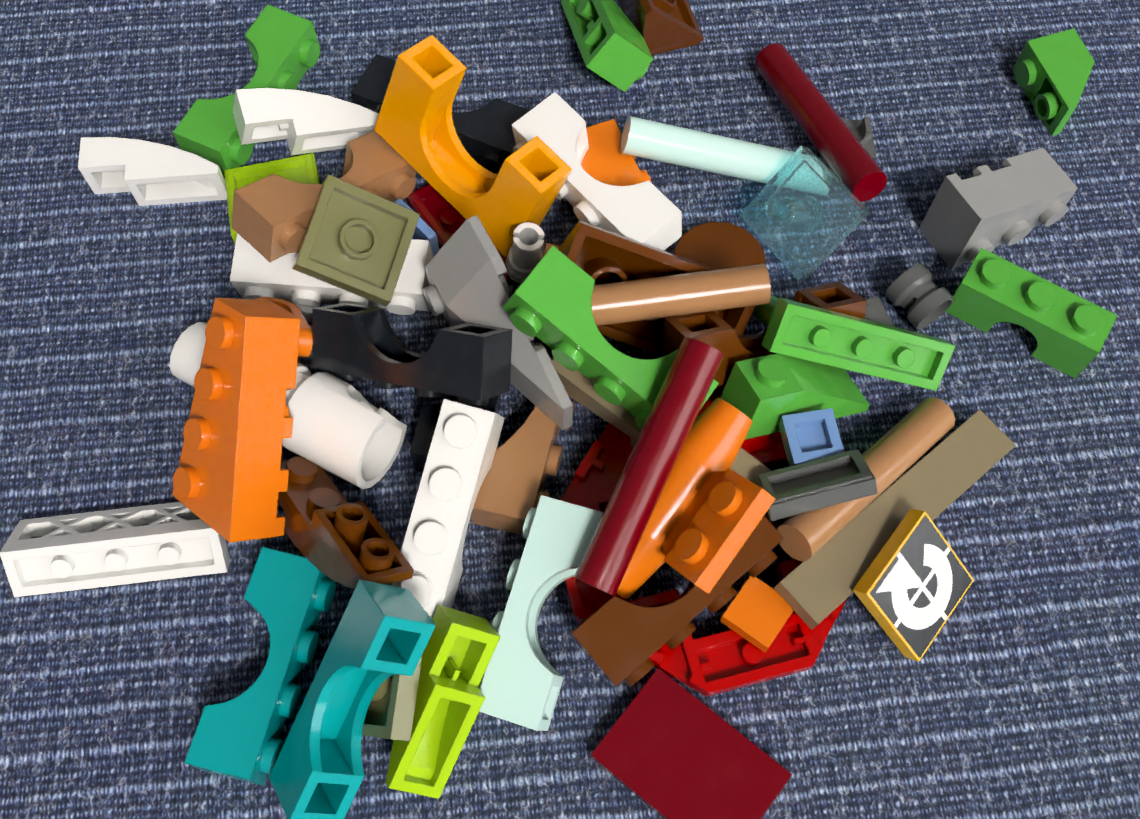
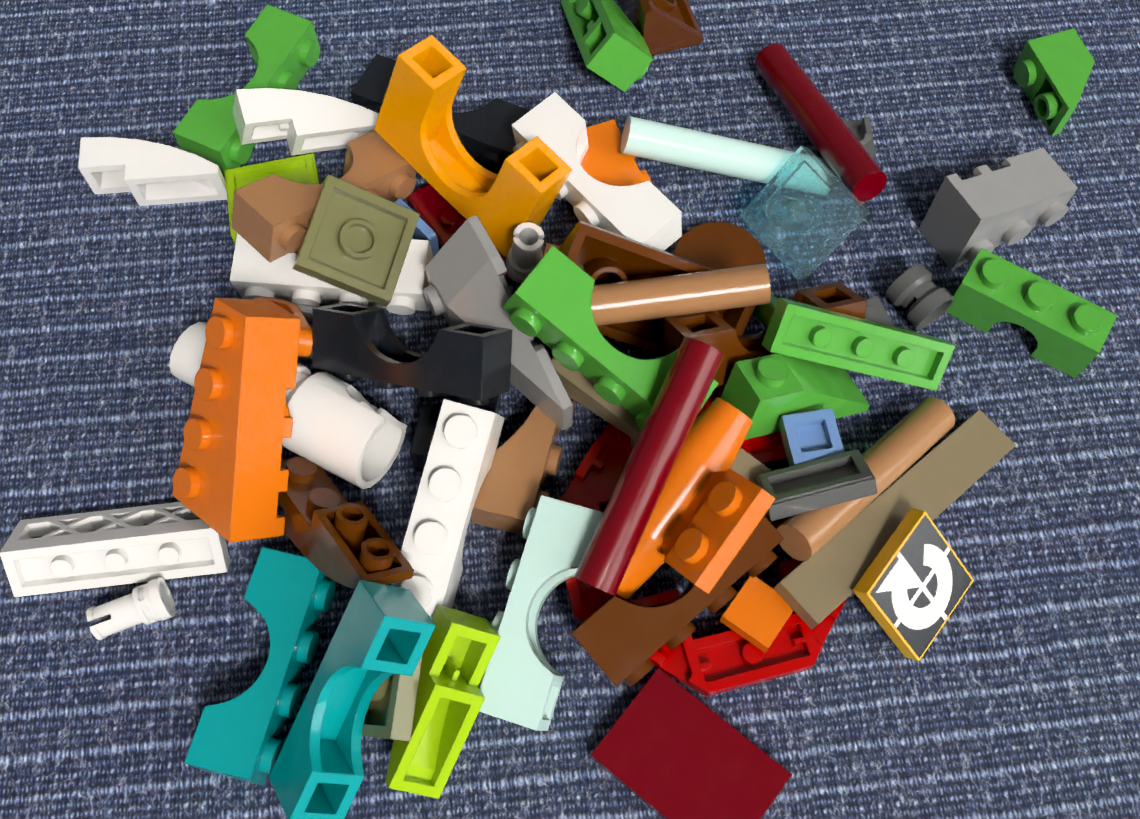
(144, 605): none -> white pin

